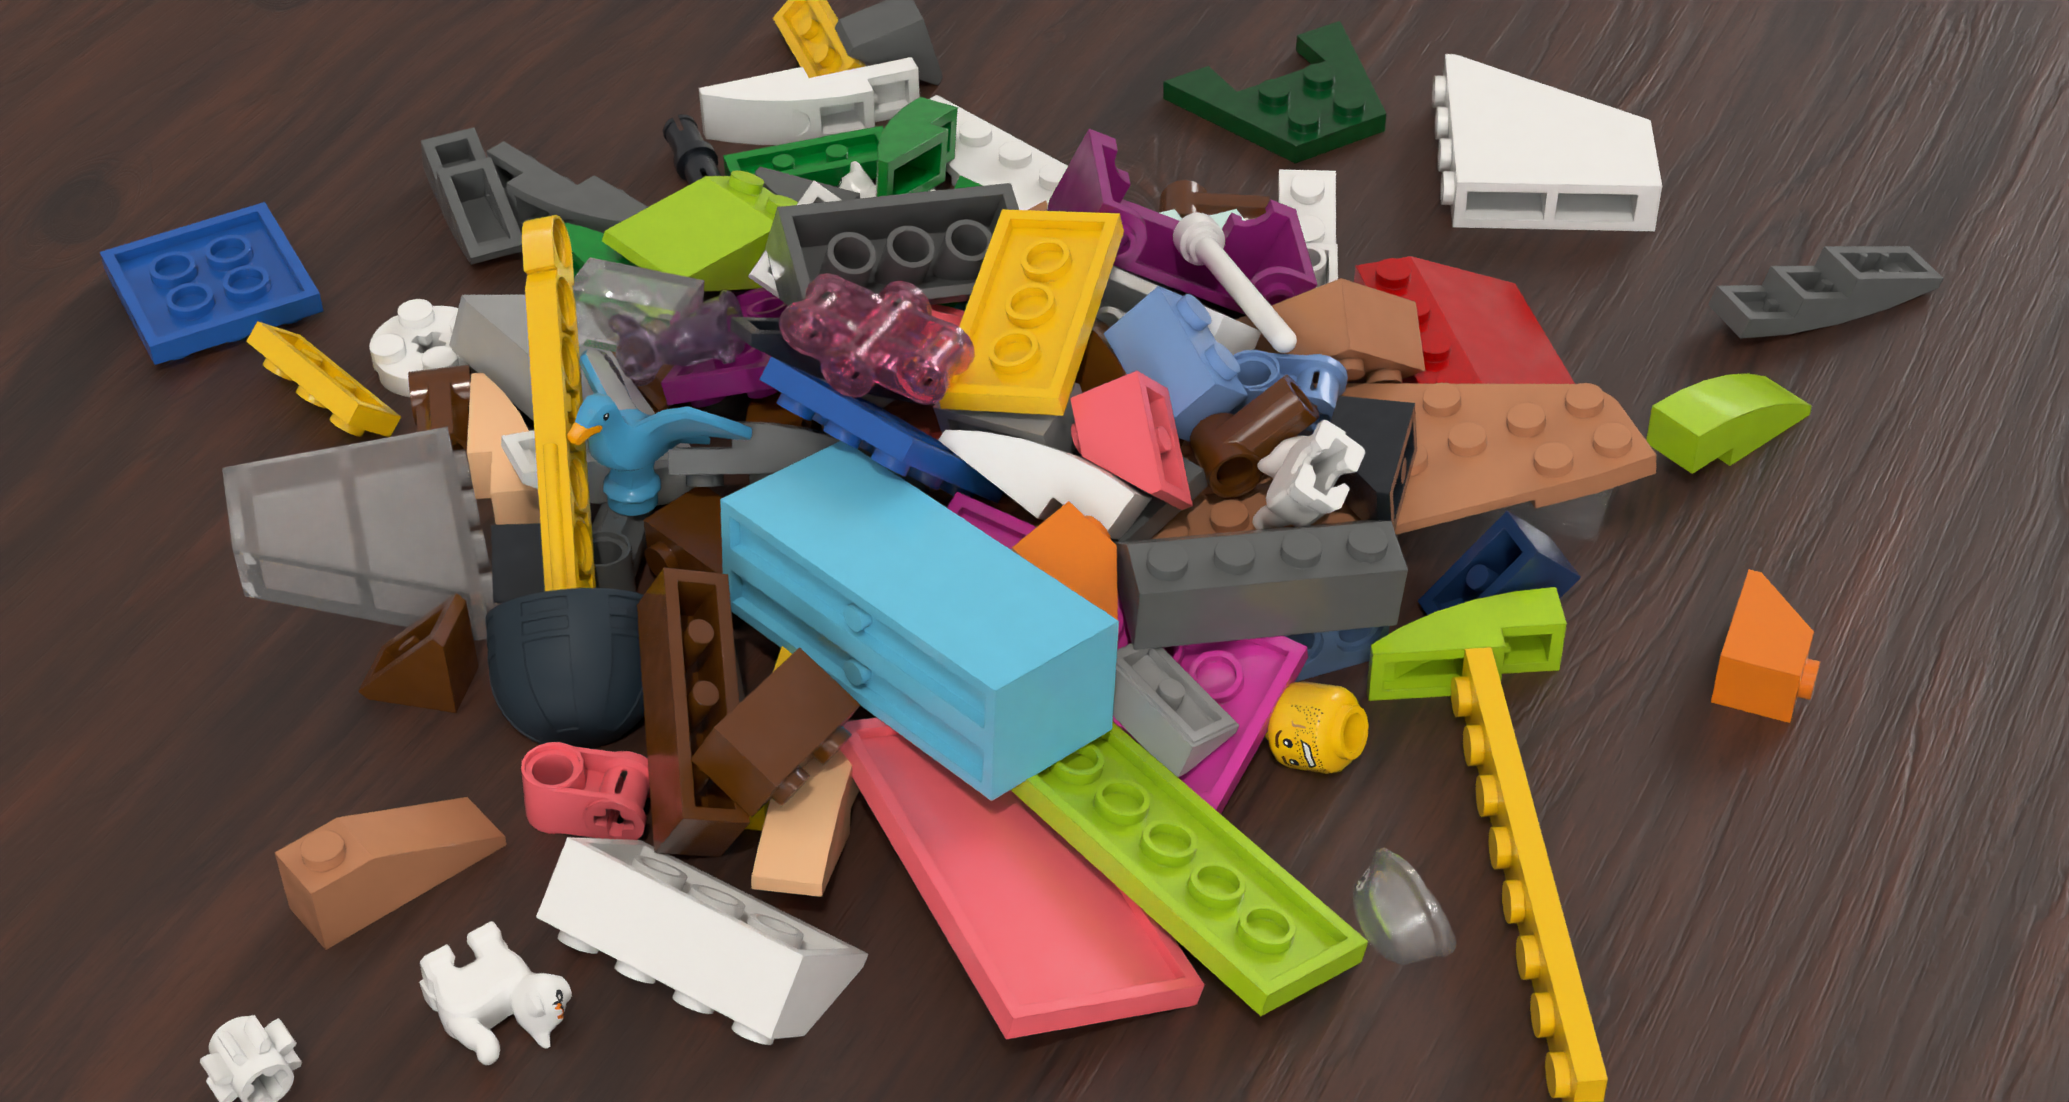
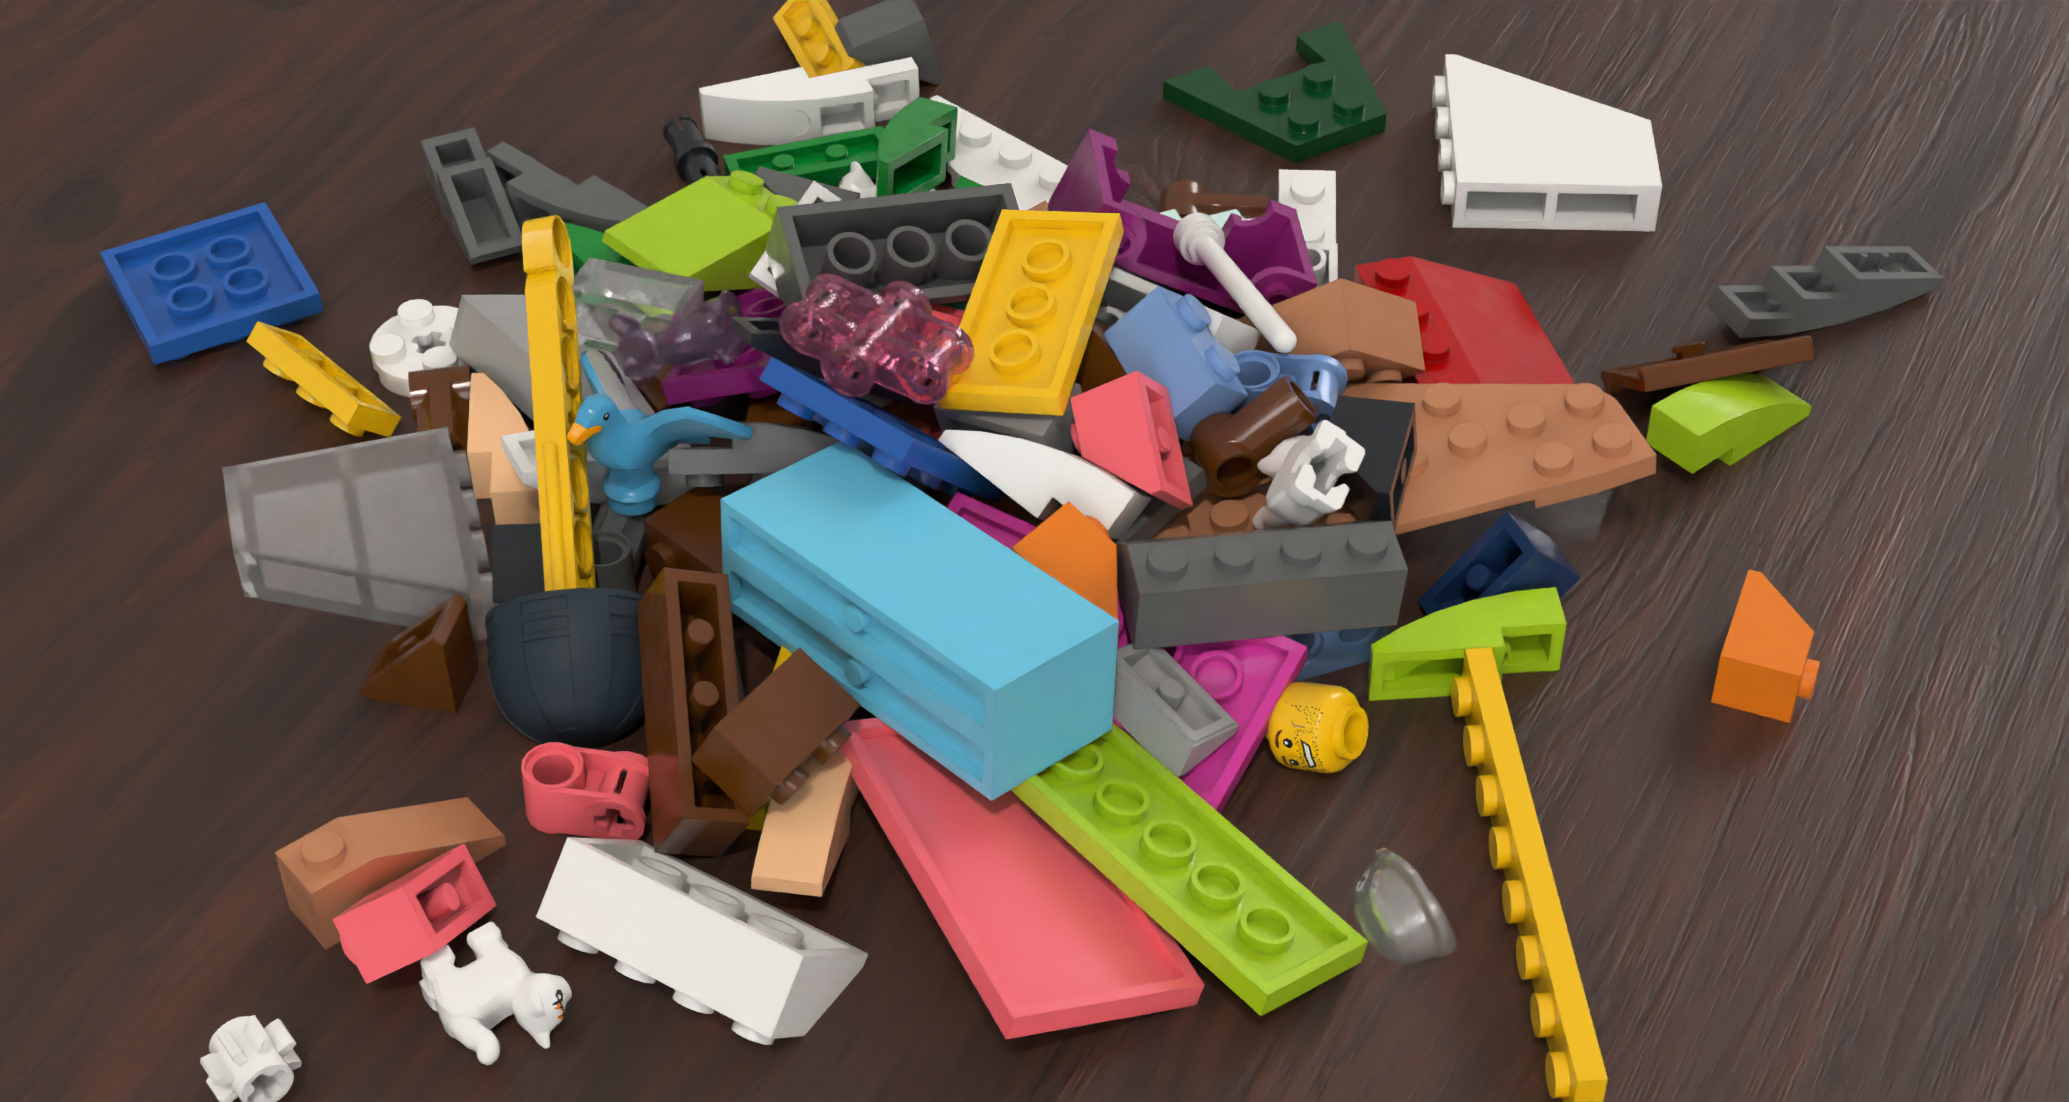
(414, 914): none -> coral slope
(1696, 365): none -> reddish brown door

